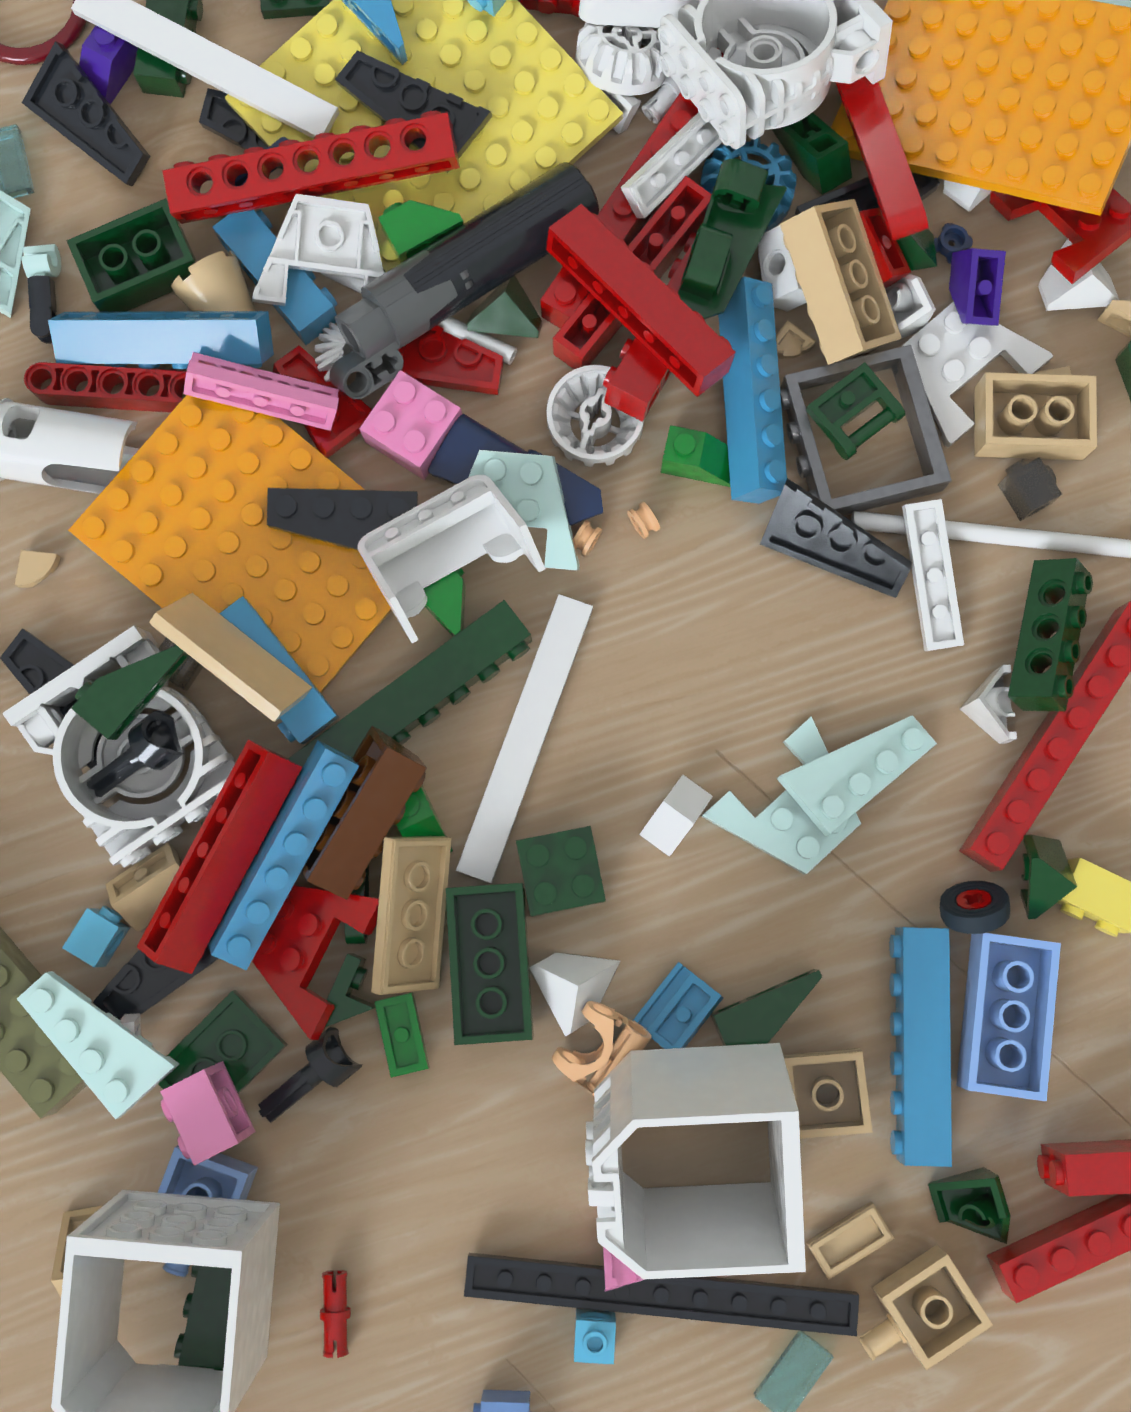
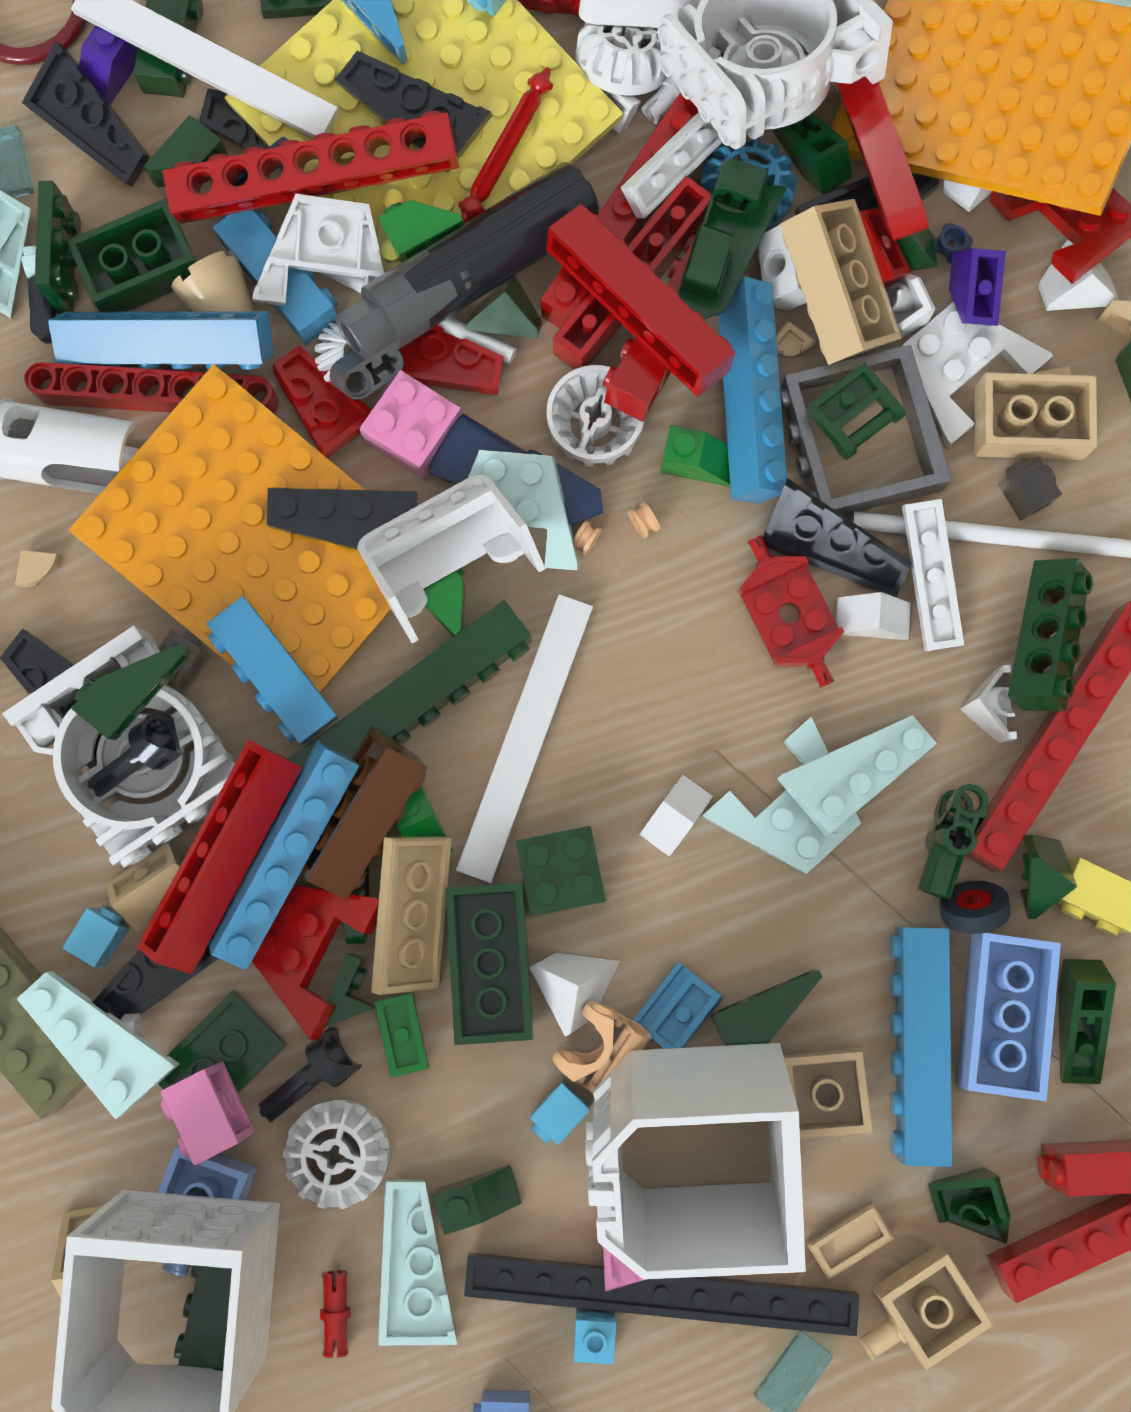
(53, 256): none -> dark green plate
(187, 143): none -> dark green slope
(231, 655): tan tile -> none
(261, 391): bright pink fence -> none
(369, 1162): none -> white gear
(412, 1284): none -> light aqua wing
(476, 1199): none -> dark green slope
(506, 144): none -> red wheel
(558, 1113): none -> medium azure brick
(789, 582): none -> red plate
(873, 616): none -> white slope
(951, 840): none -> dark green connector
(1084, 1019): none -> dark green slope

